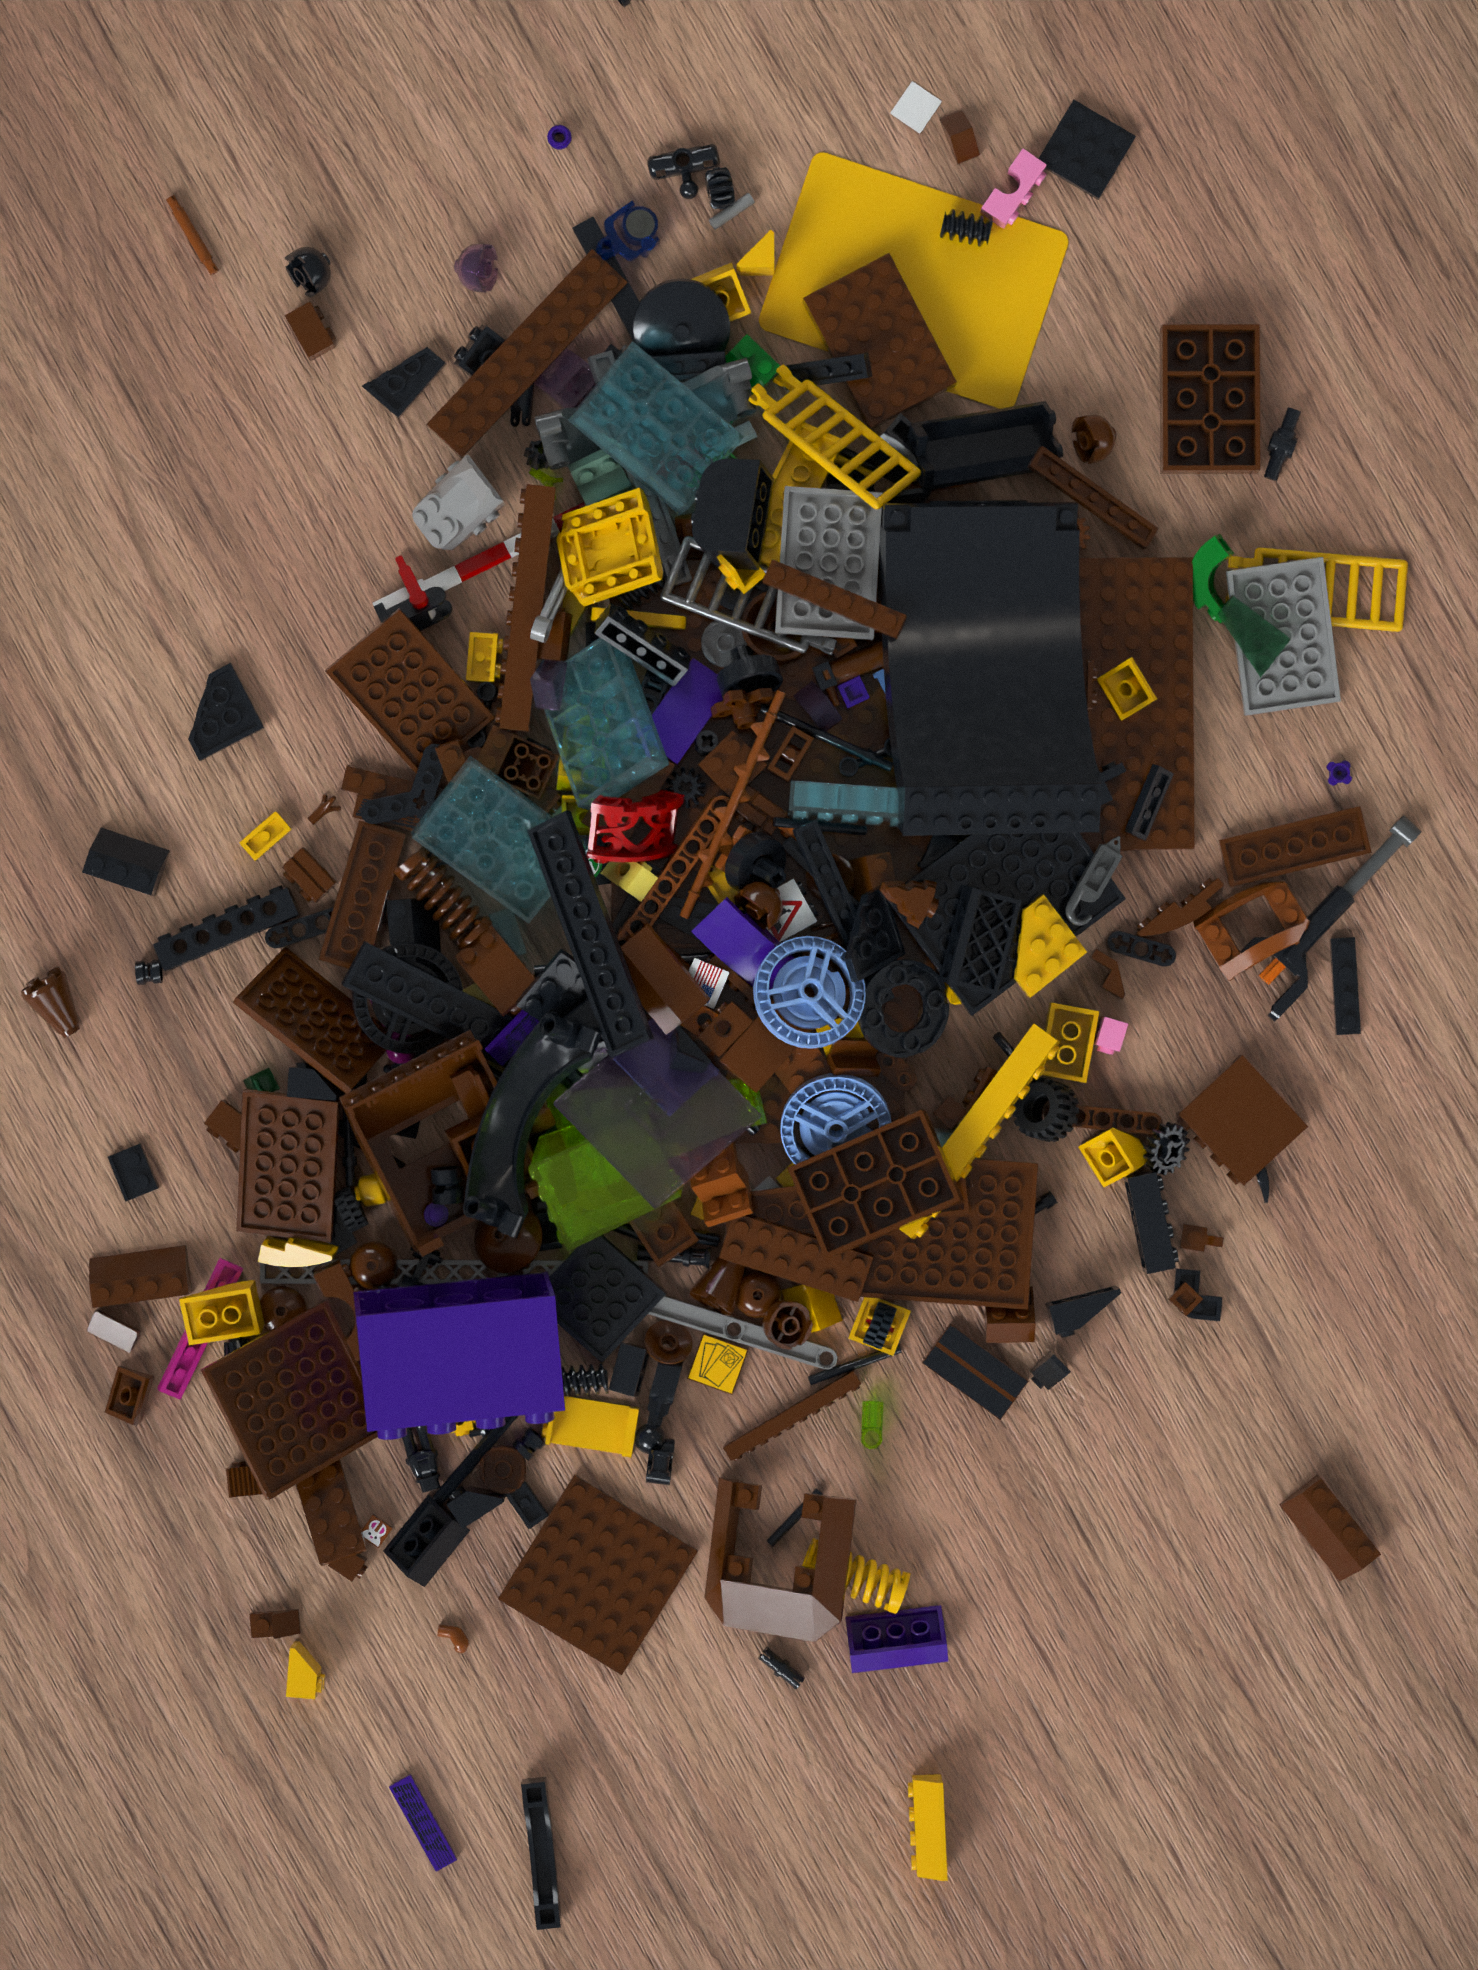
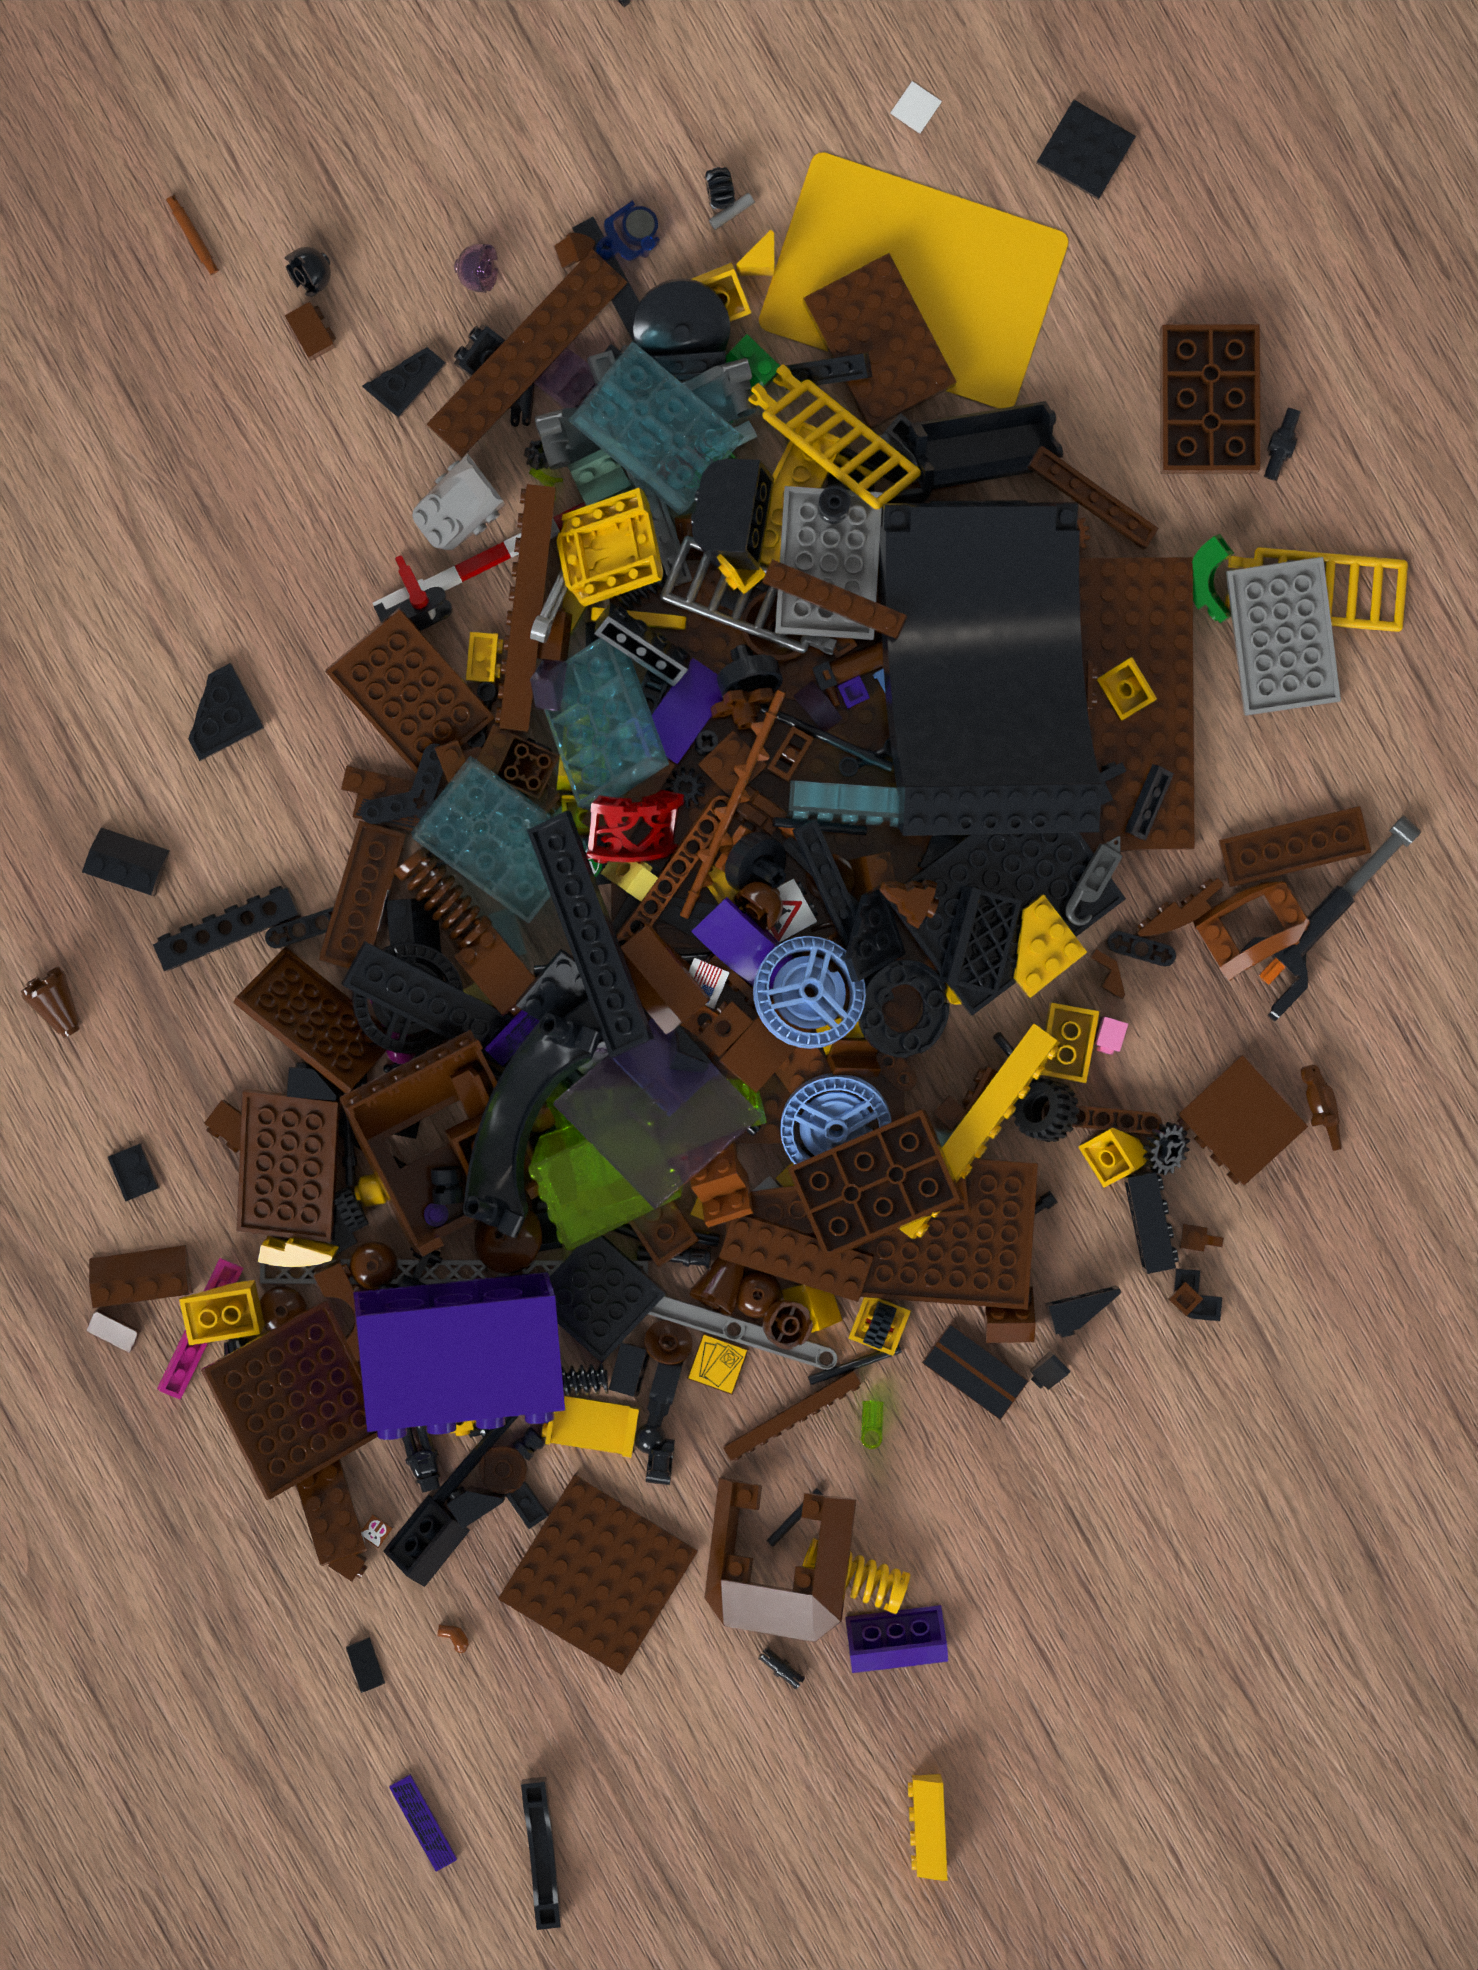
(129, 1395): reddish brown slope -> none
(145, 970): black wheel -> none
(241, 1480): reddish brown brick -> none
(262, 1081): clear green slope -> none
(265, 836): yellow plate -> none
(275, 1623): reddish brown slope -> none
(304, 1674): yellow slope -> none
(308, 875): reddish brown brick -> none
(324, 808): reddish brown bar -> none
(365, 1664): none -> black slope
(559, 129): dark purple plate -> none
(573, 248): none -> reddish brown tile
(669, 160): black piece -> none
(718, 641): flat silver tile -> none
(834, 504): none -> black wheel
(960, 137): reddish brown slope -> none
(966, 227): black piece -> none
(1003, 207): bright pink arch -> none
(1094, 438): reddish brown cylinder -> none
(1253, 633): clear green wing -> none
(1263, 1181): black bar -> none
(1322, 1104): none -> reddish brown animal
(1330, 1529): reddish brown slope -> none
(1345, 772): dark purple plate -> none
(1345, 986): black plate -> none

